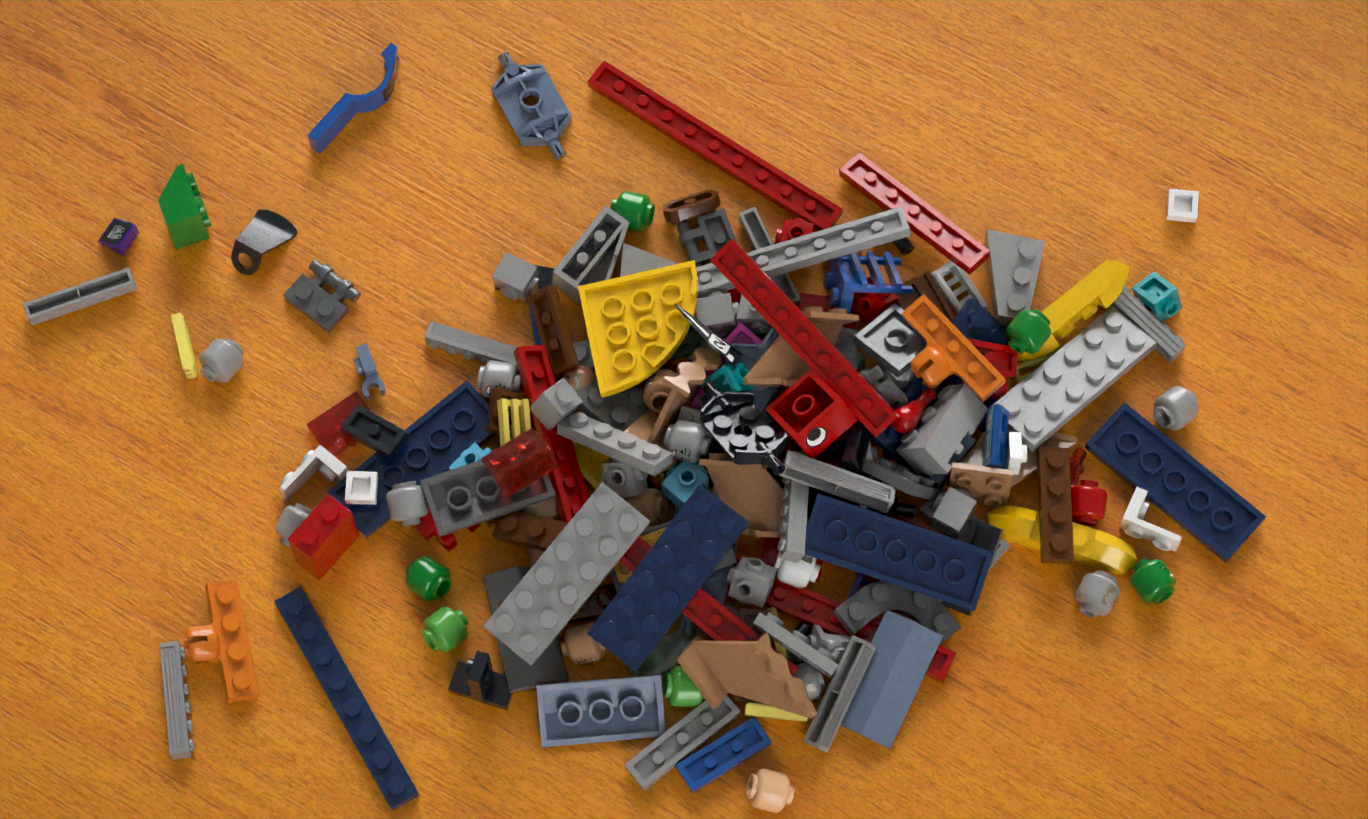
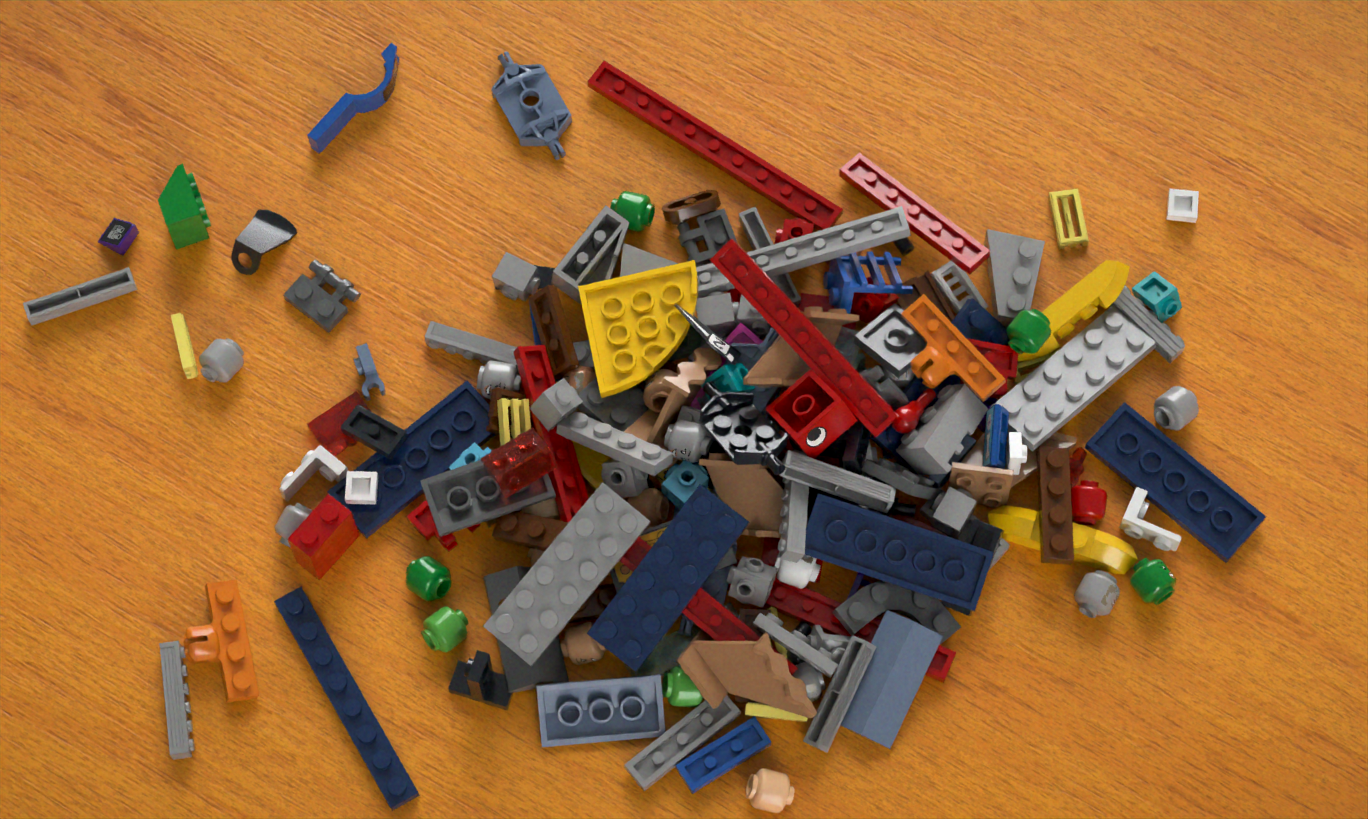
(407, 503): light grey head -> none
(1071, 241): none -> light yellow tile

